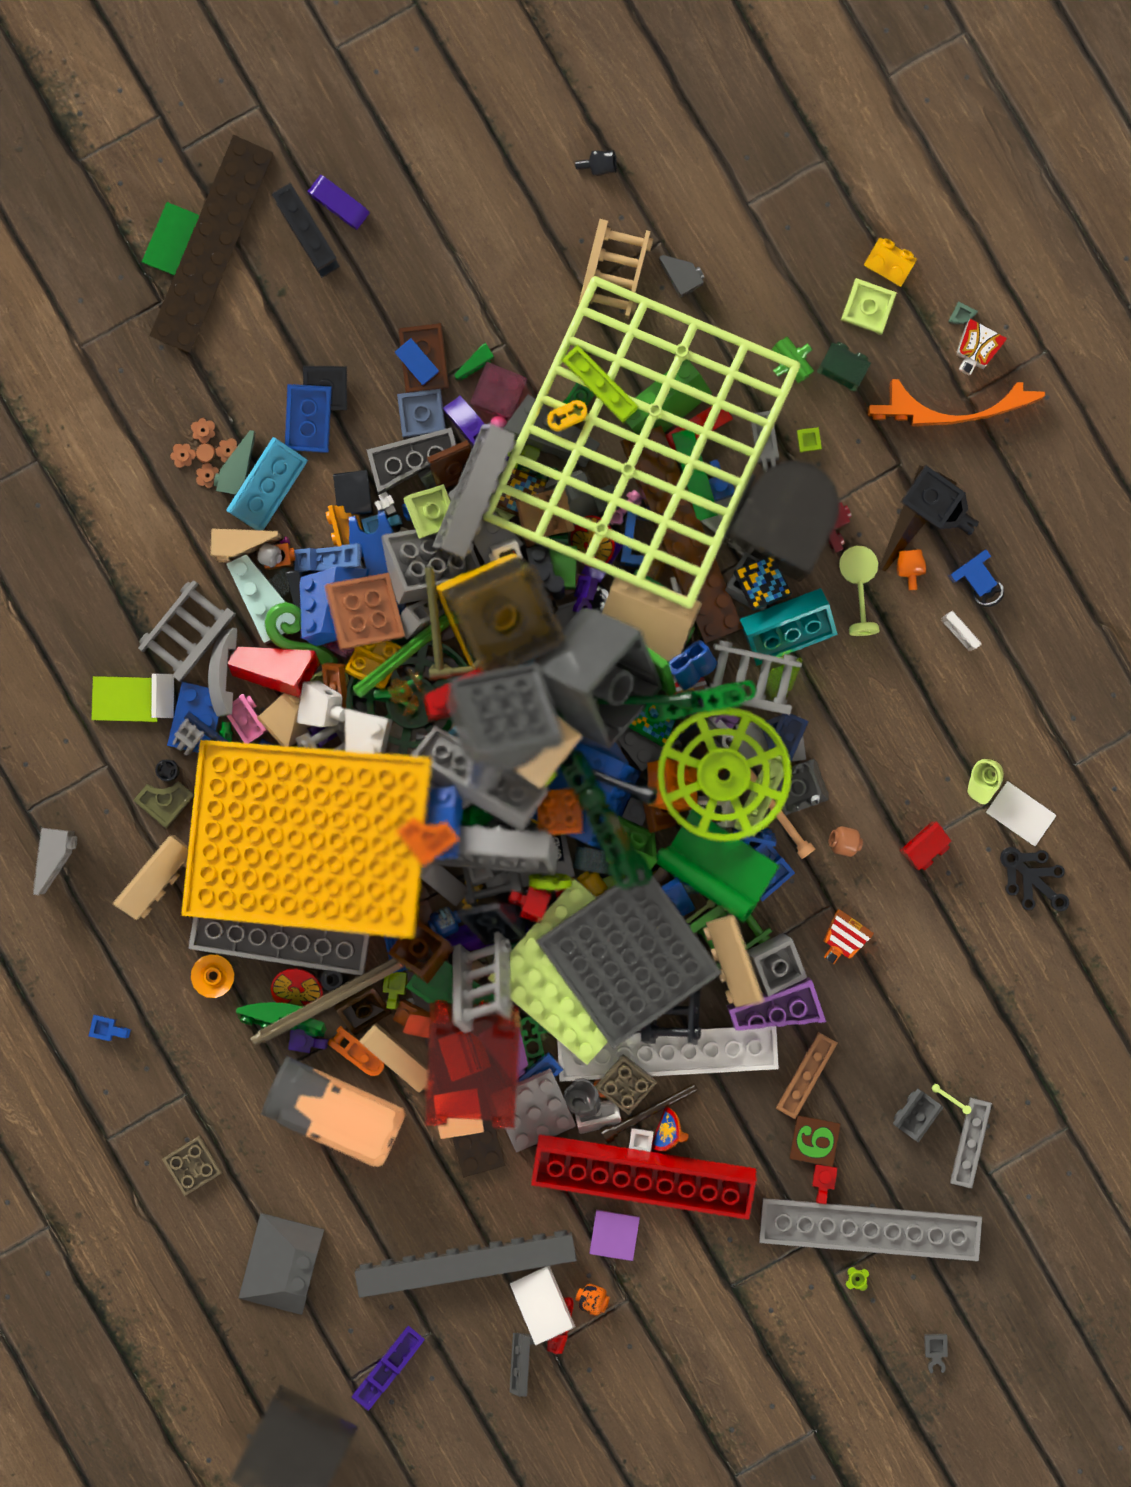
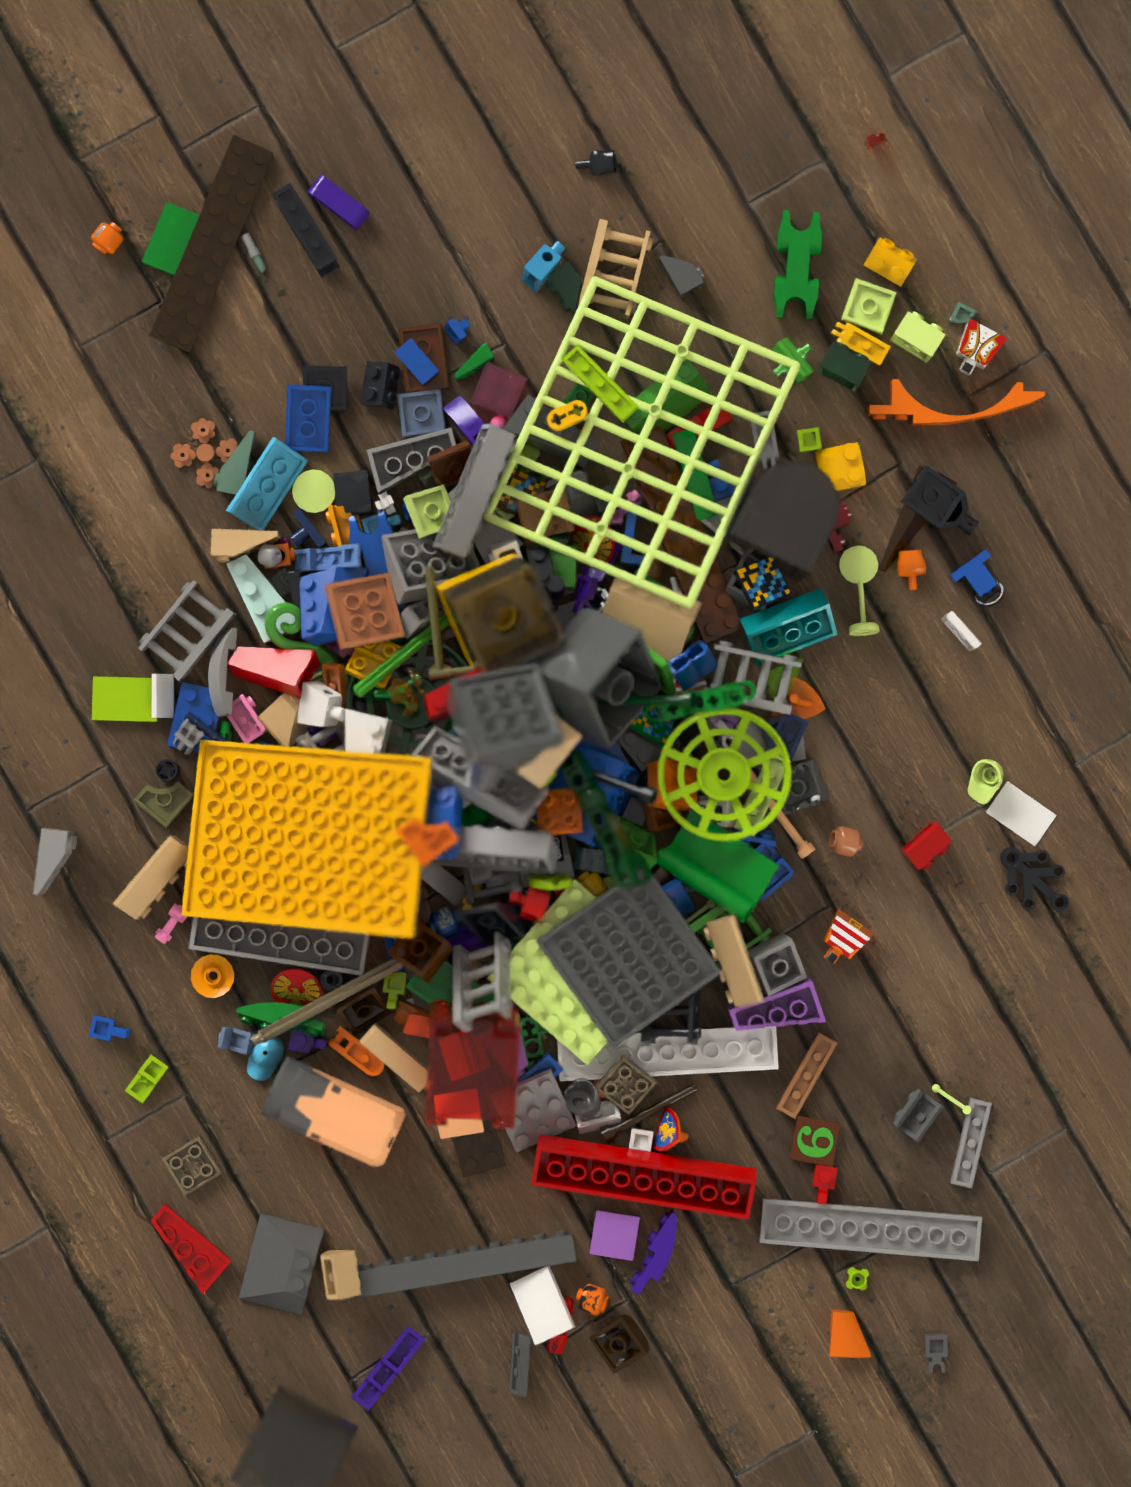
(107, 238): none -> orange head
(146, 1079): none -> lime slope
(175, 912): none -> bright pink bar
(194, 1251): none -> red wing
(235, 1040): none -> sand blue bracket
(253, 252): none -> light grey piece
(262, 1066): none -> medium azure cap
(306, 531): none -> dark blue tile
(313, 491): none -> yellowish green tile
(340, 1274): none -> tan slope
(380, 384): none -> black bracket
(457, 330): none -> blue tile
(542, 265): none -> dark azure torso
(566, 285): none -> clear green slope
(620, 1343): none -> dark brown slope
(662, 1245): none -> dark purple slope
(798, 248): none -> green piece
(804, 701): none -> orange shield
(842, 465): none -> yellow slope
(846, 1336): none -> orange slope
(861, 342): none -> yellow hinge
(873, 140): none -> clear red tile
(918, 336): none -> yellowish green brick

